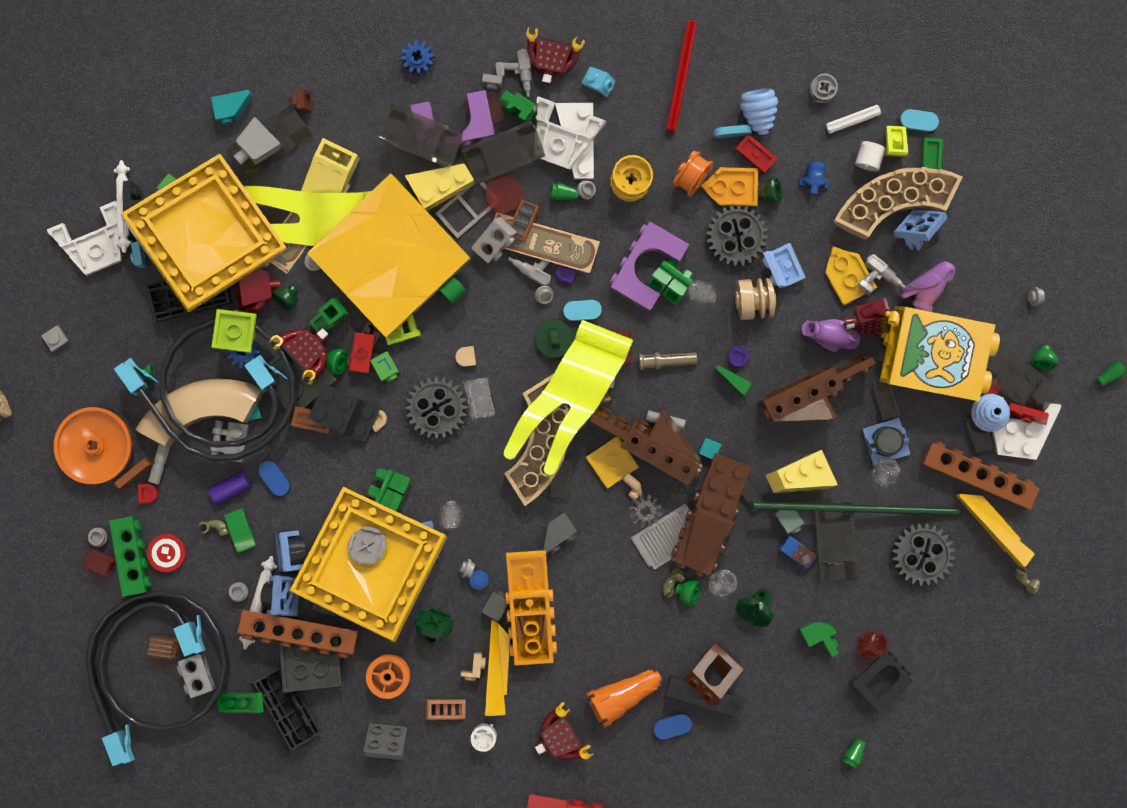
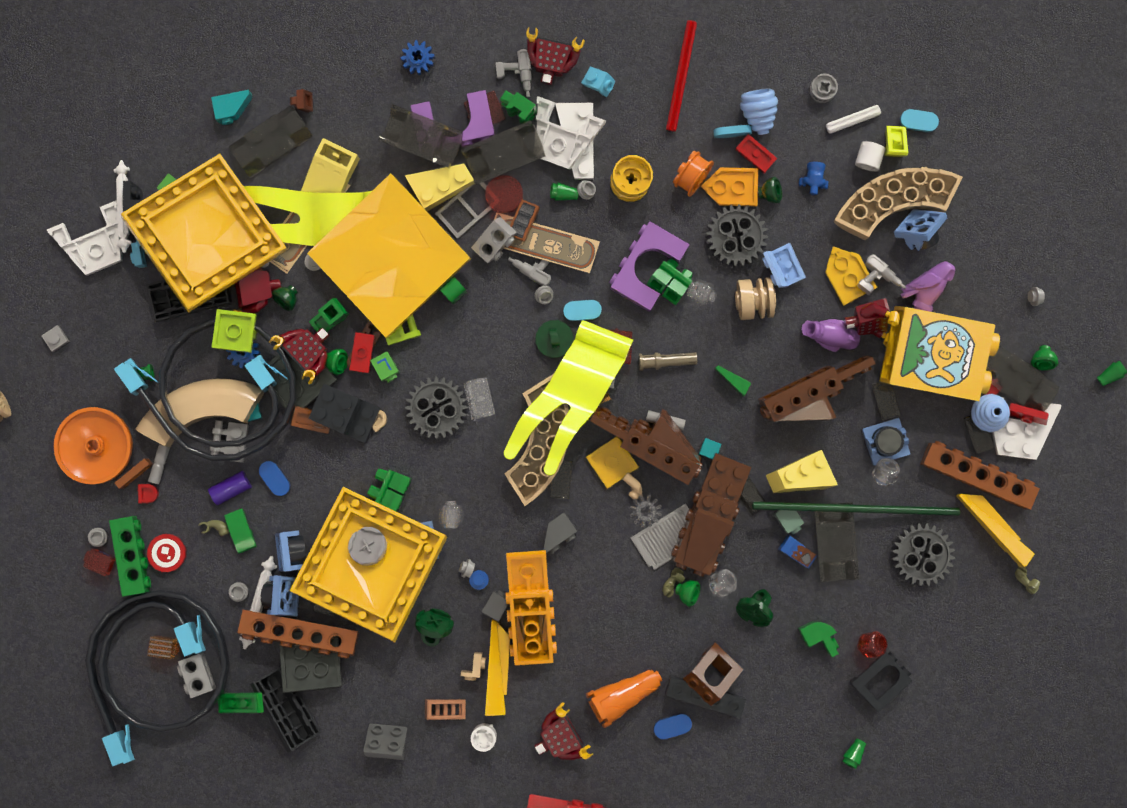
(256, 143): light grey torso -> none
(384, 687): orange wheel -> none
(466, 356): tan tile -> none
(492, 81): light grey plate -> none
(565, 274): dark purple tile -> none
(738, 357): dark purple tile -> none
(932, 153): green tile -> none

